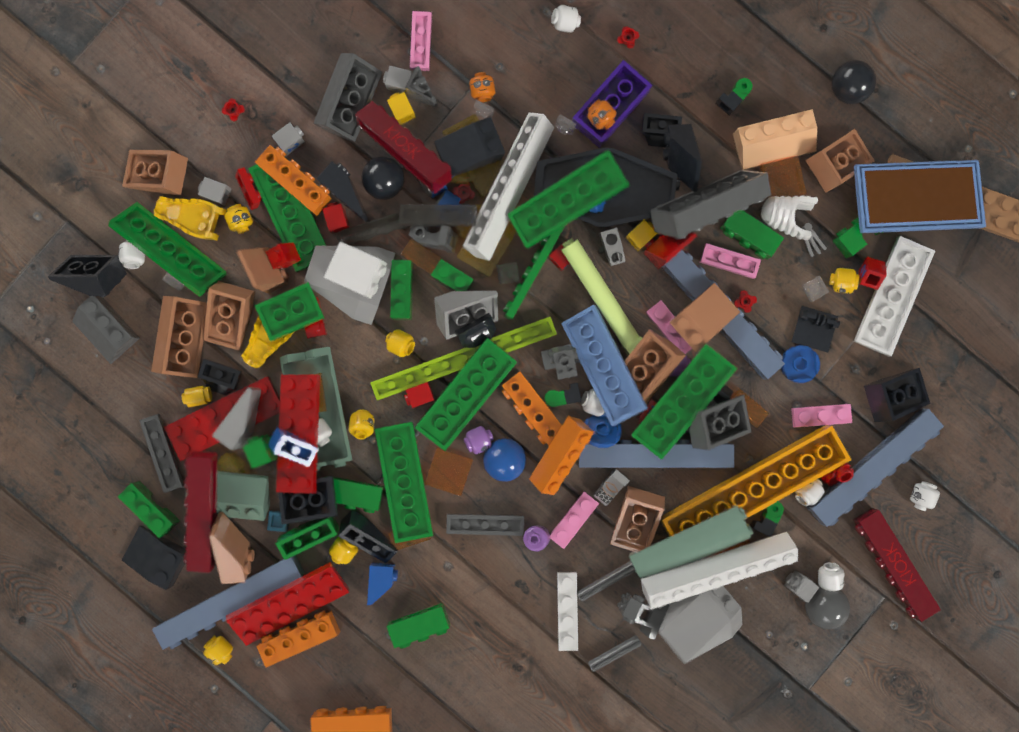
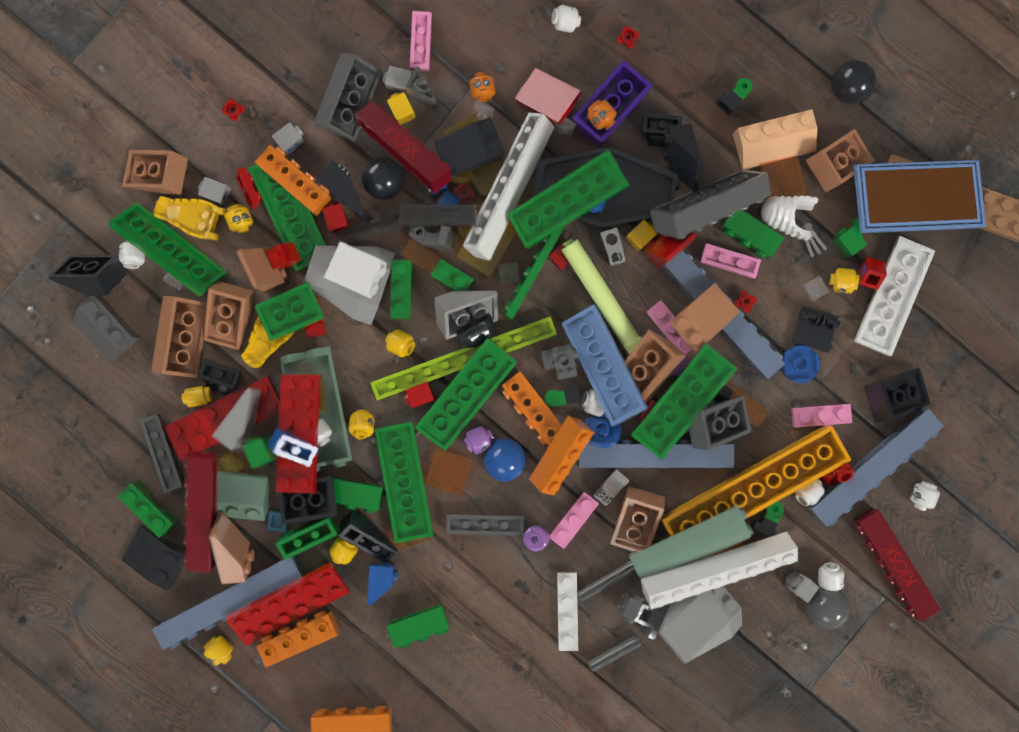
(548, 96): none -> tile

